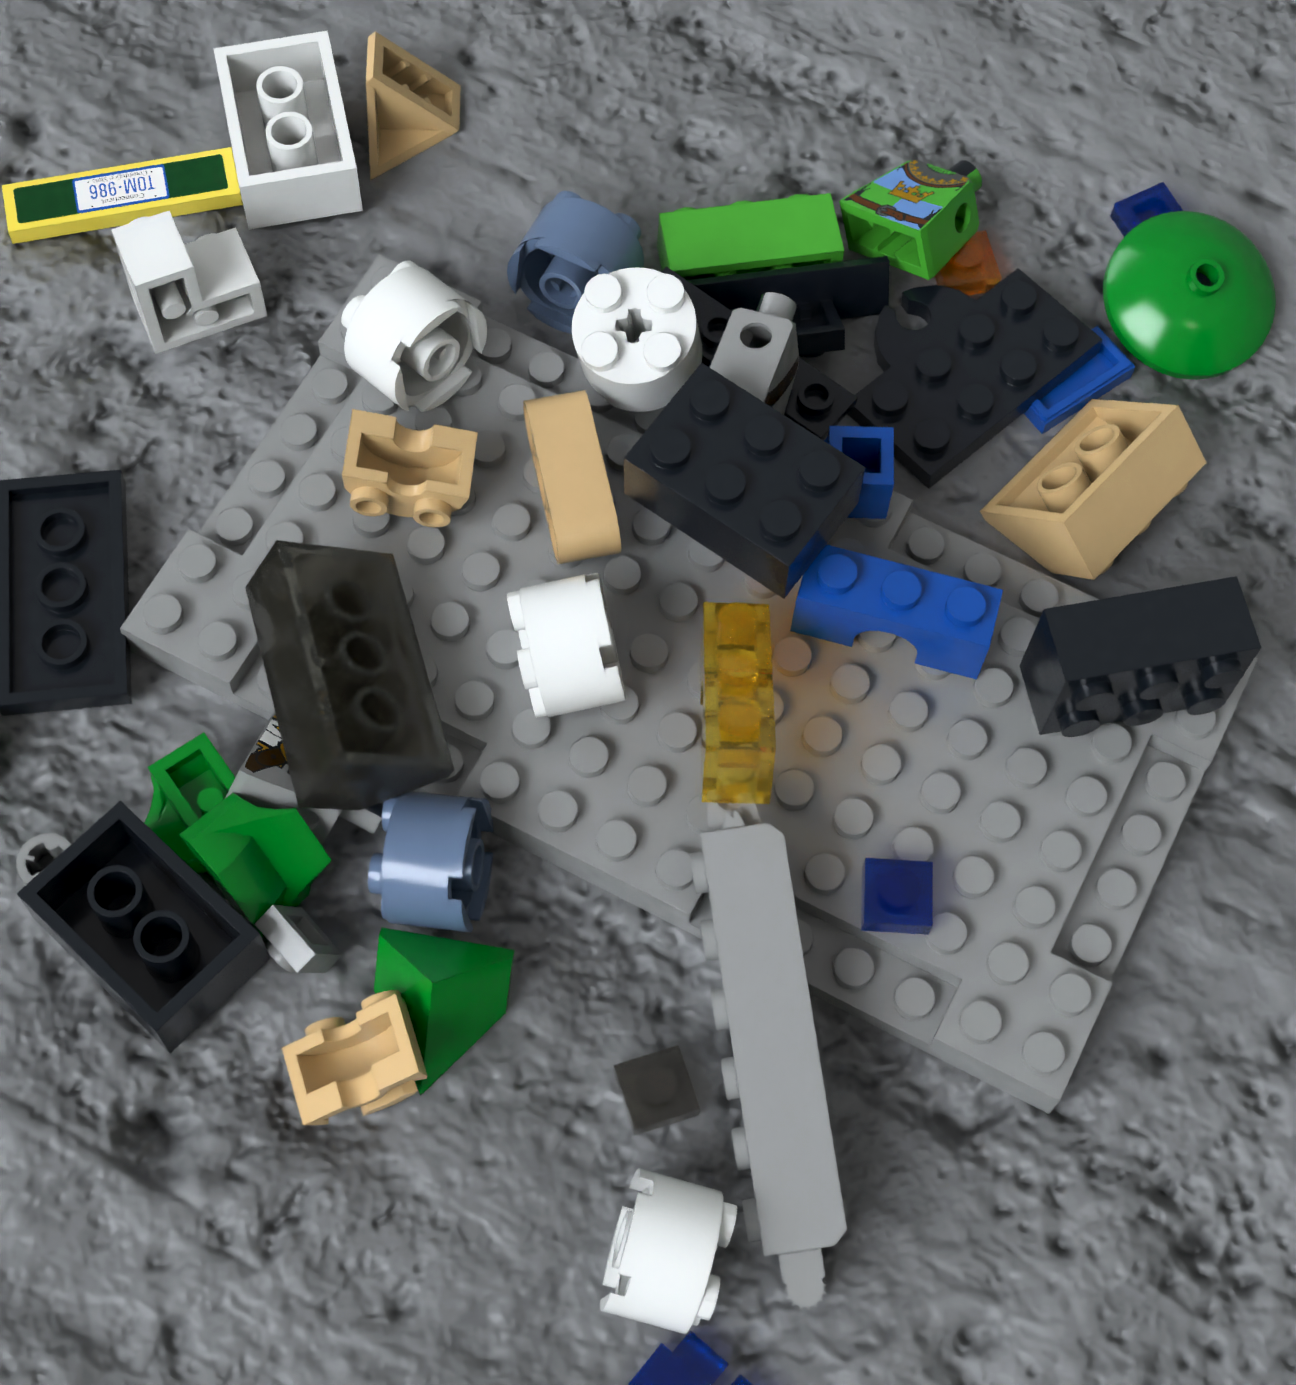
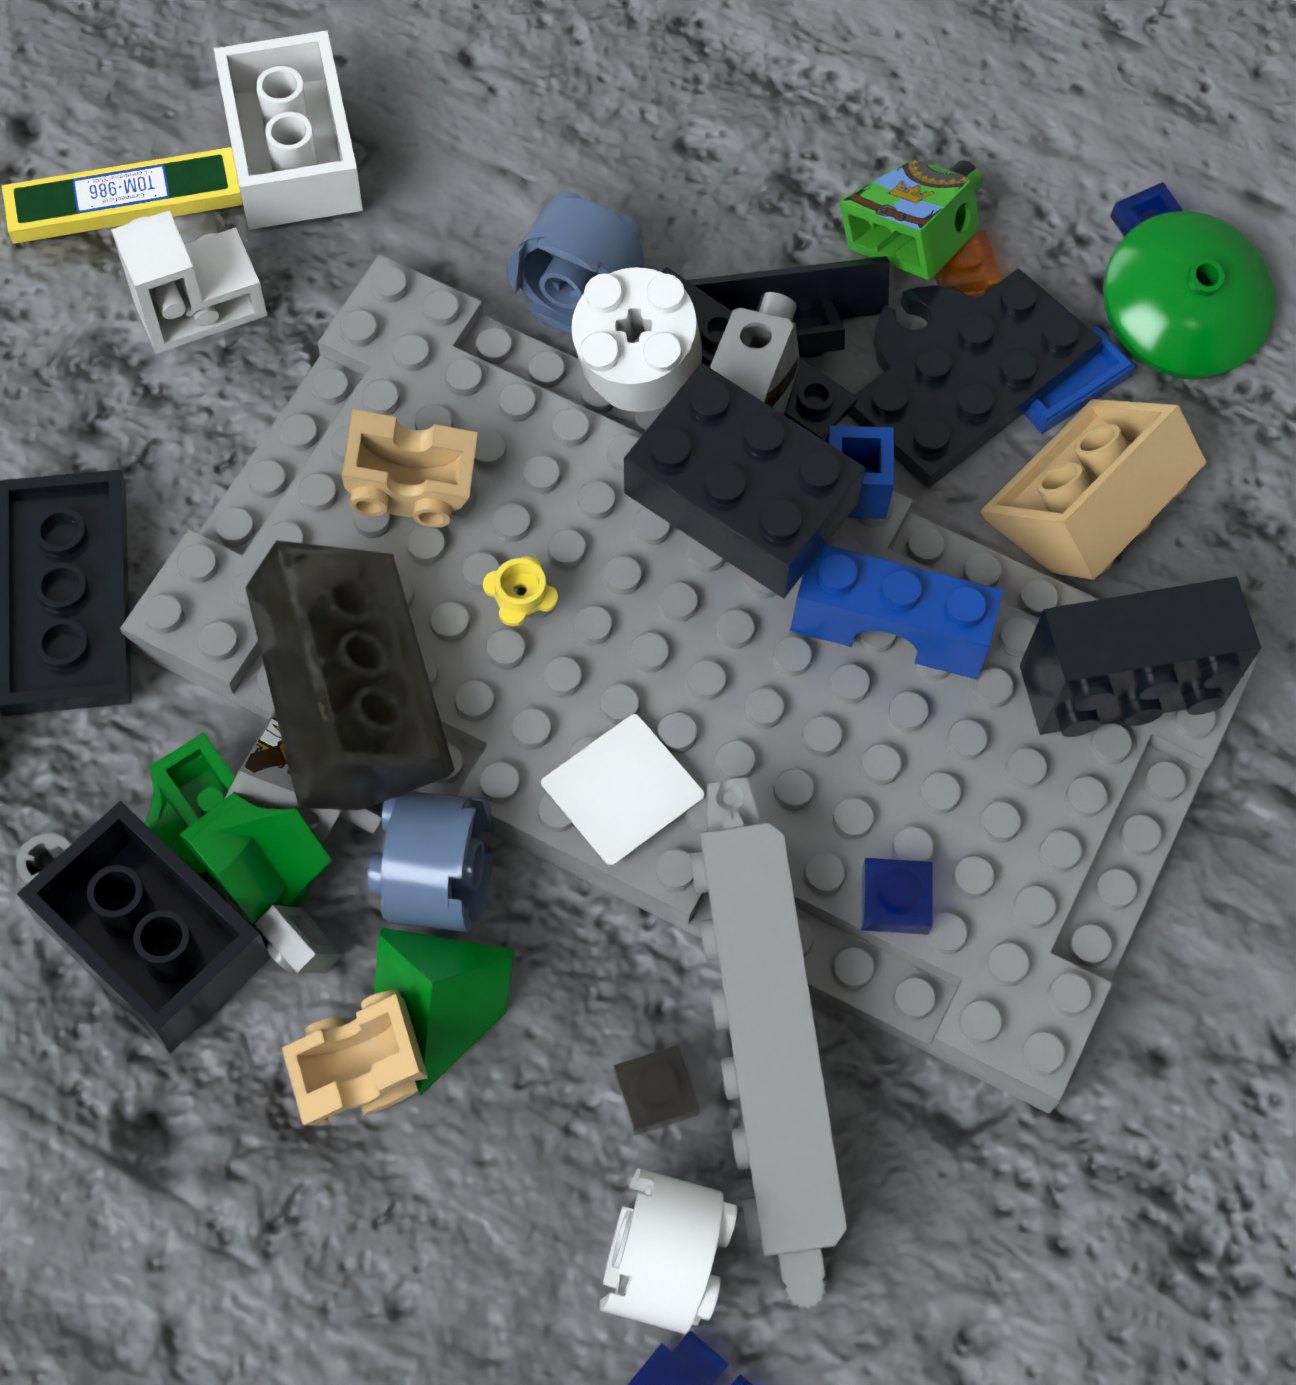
(406, 105): tan slope -> none
(413, 337): white brick -> none
(516, 573): none -> light yellow plate
(566, 645): white brick -> none
(572, 477): tan beam -> none
(622, 789): none -> white sticker
(736, 703): clear yellow arch -> none
(750, 236): bright green brick -> none

